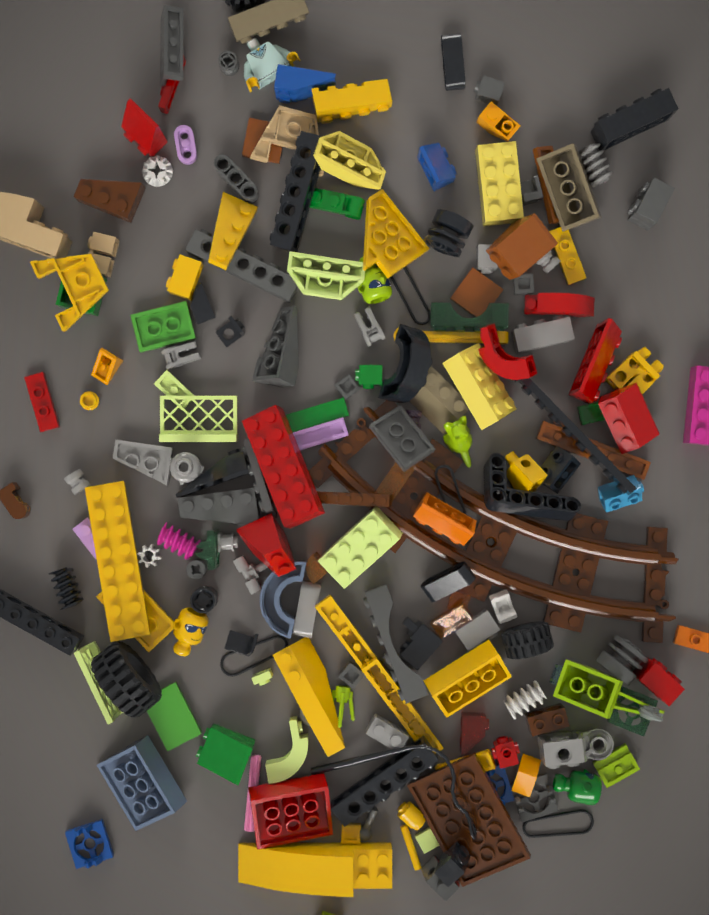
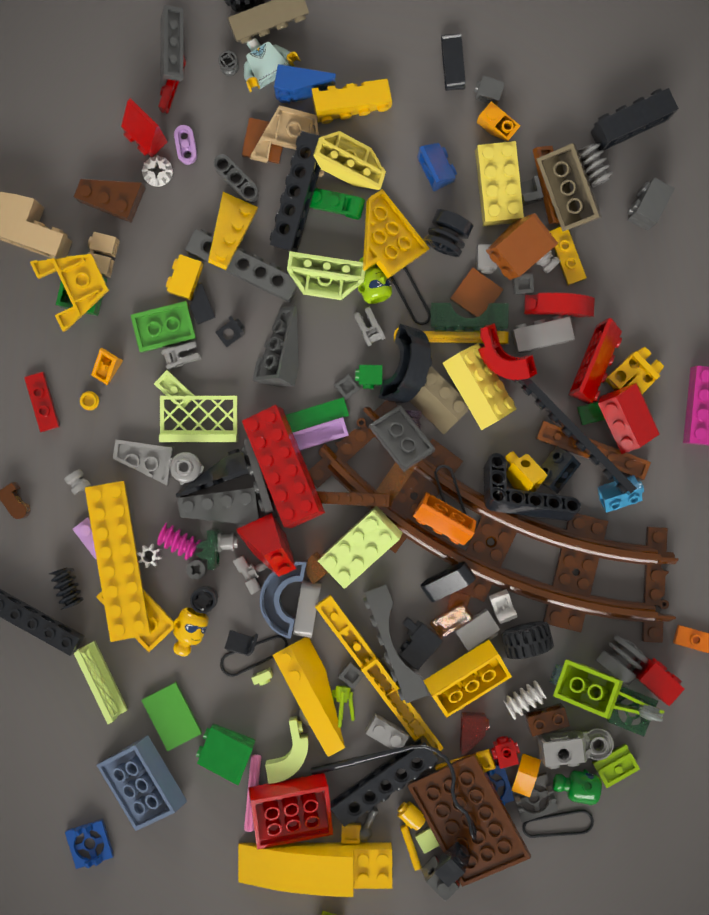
(126, 679): black tyre -> none
(459, 438): lime animal -> none

